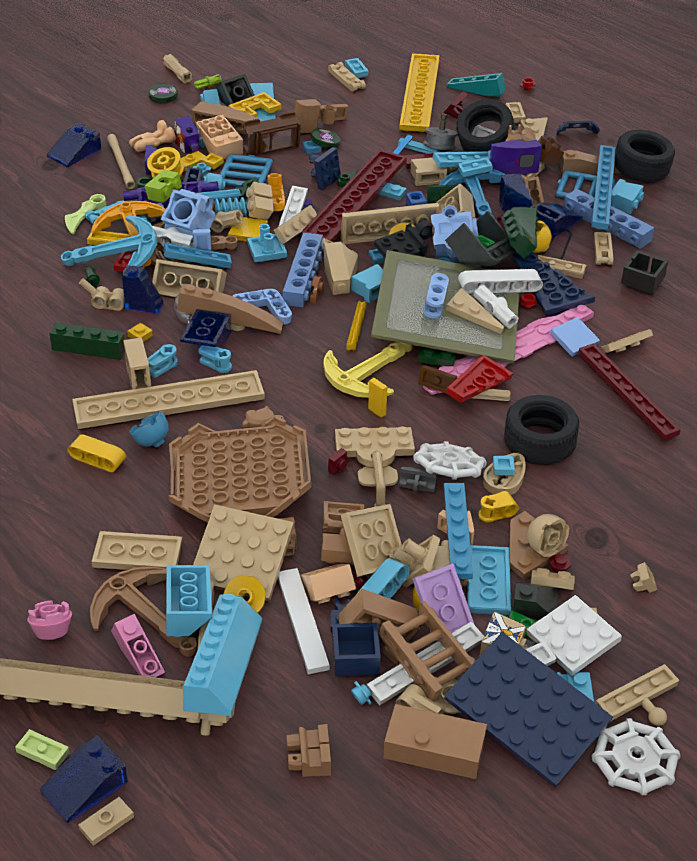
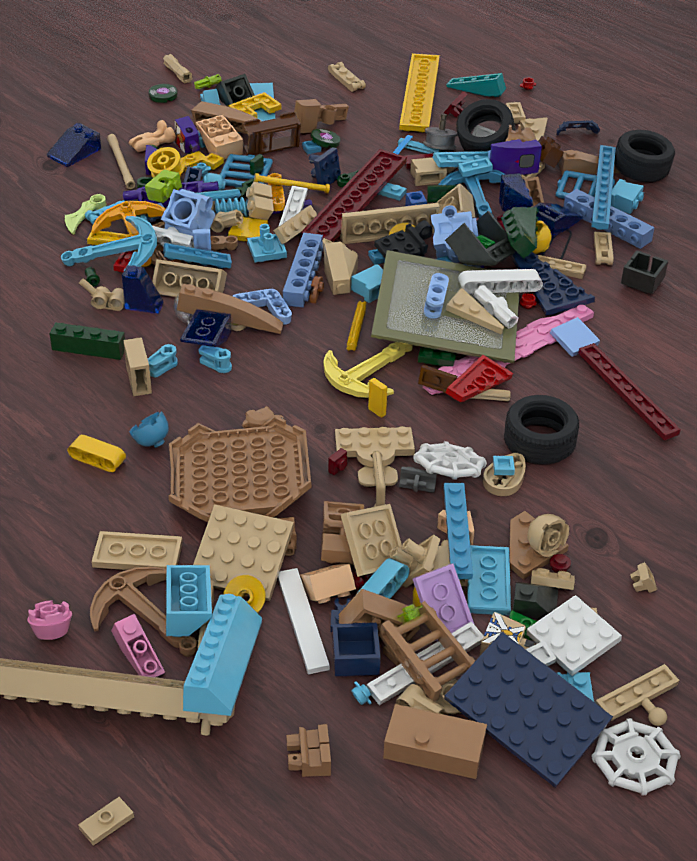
(42, 749): yellowish green plate -> none
(85, 779): clear blue slope -> none
(140, 331): yellow plate -> none
(168, 398): tan plate -> none
(256, 164): none -> dark green tile
(258, 178): none -> yellow bar
(356, 67): medium azure plate -> none
(410, 612): none -> clear neon green plate
(498, 506): yellow piece -> none
(632, 340): tan plate -> none

